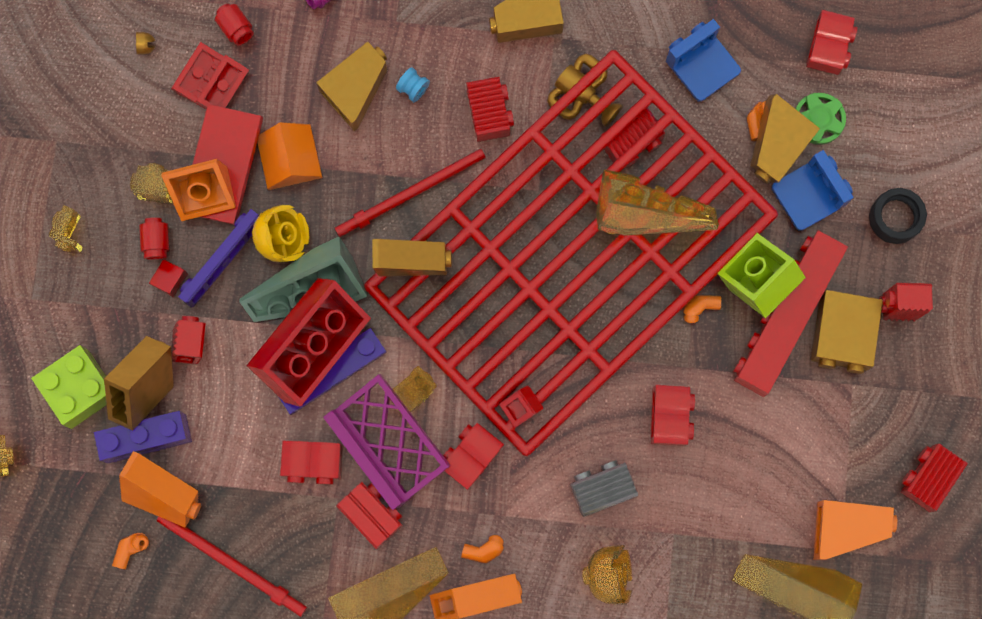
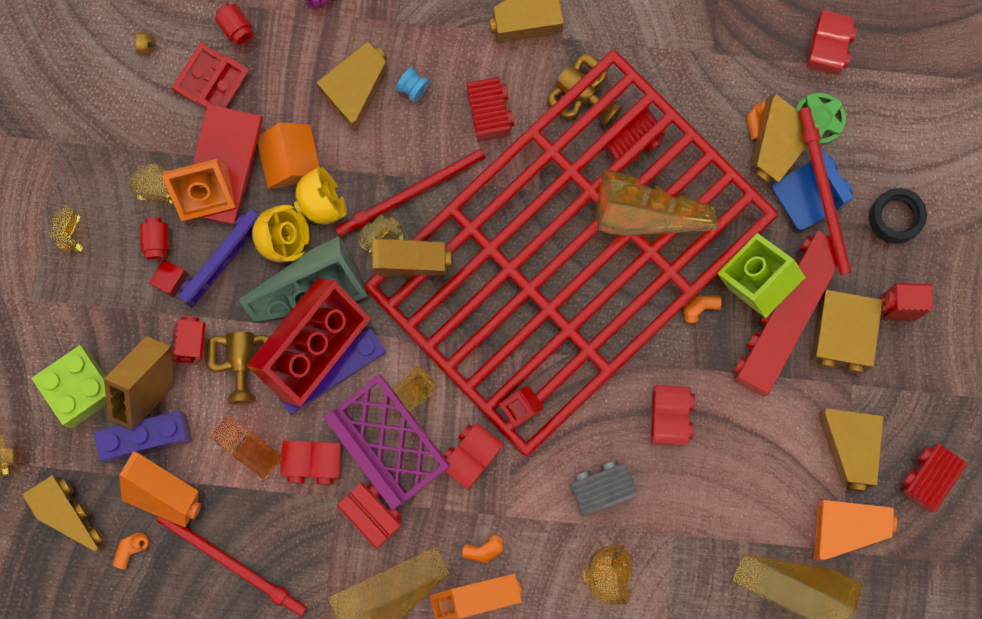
(55, 506): none -> pearl gold slope
(239, 352): none -> pearl gold piece
(246, 446): none -> clear orange slope
(318, 197): none -> yellow cylinder
(378, 230): none -> clear yellow bracket
(702, 61): blue bracket -> none
(811, 137): none -> red bar
(854, 446): none -> pearl gold slope

